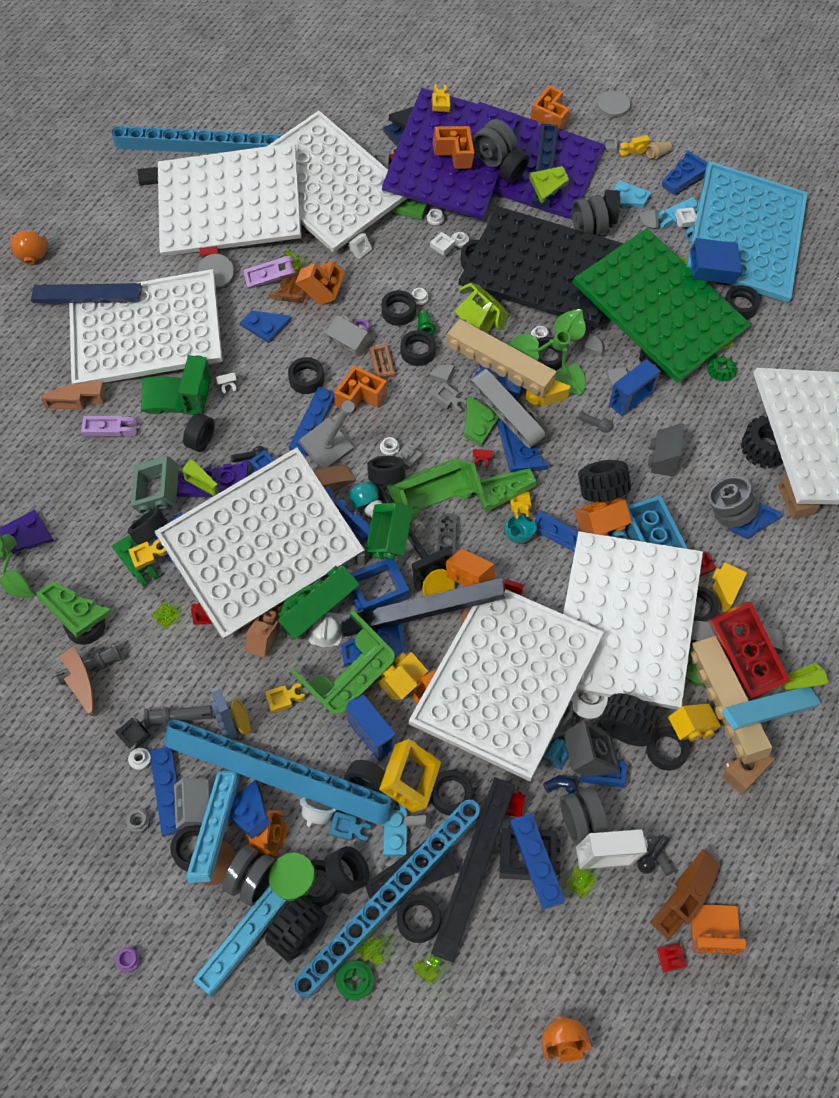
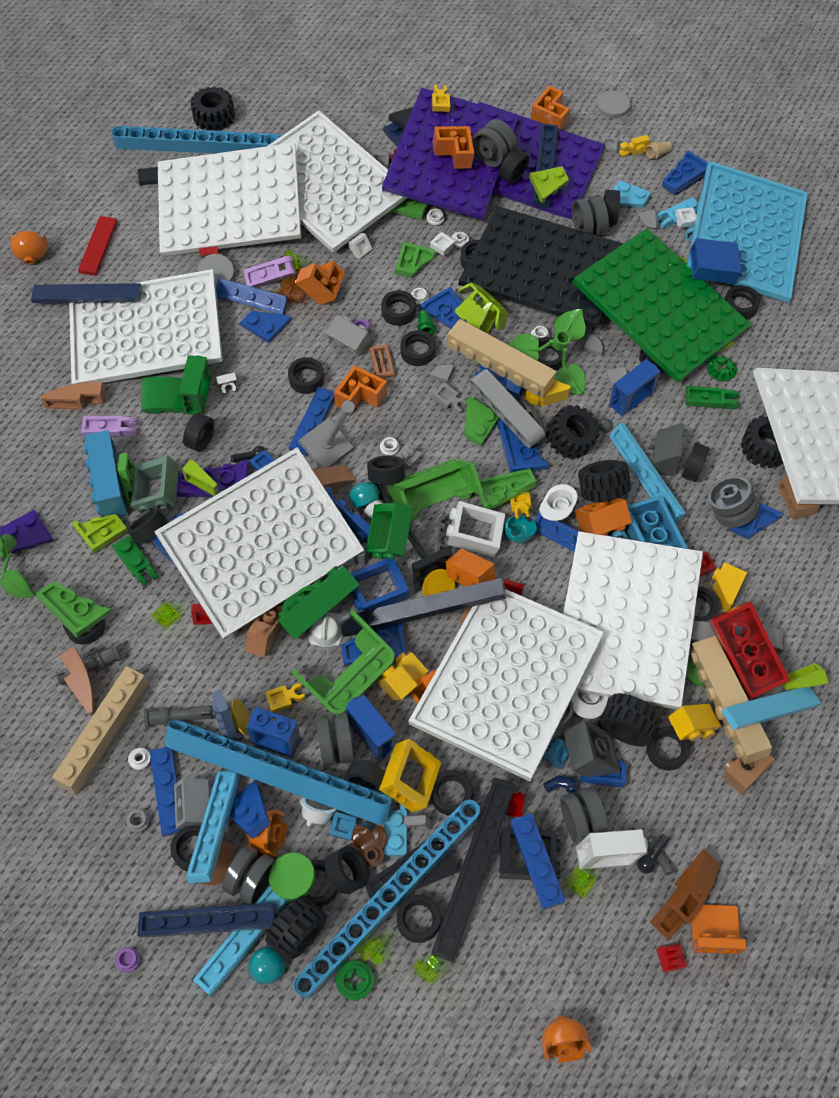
(97, 245): none -> red tile
(100, 531): none -> lime wing
(100, 730): none -> tan brick
(104, 479): none -> dark azure brick
(125, 469): none -> bright green wing
(133, 733): black brick -> none
(145, 554): yellow plate -> none
(206, 920): none -> dark blue tile
(212, 108): none -> black tyre
(251, 296): none -> plate
(266, 966): none -> teal hair
(277, 736): none -> blue window
(334, 740): none -> dark grey wheel
(368, 841): none -> reddish brown plate
(413, 259): none -> bright green wing
(443, 307): none -> blue wing
(470, 542): none -> white window
(482, 455): red tile -> none
(558, 502): none -> white piece
(563, 440): none -> black tyre
(645, 470): none -> medium azure tile
(695, 462): none -> black tyre
(711, 397): none -> green hinge

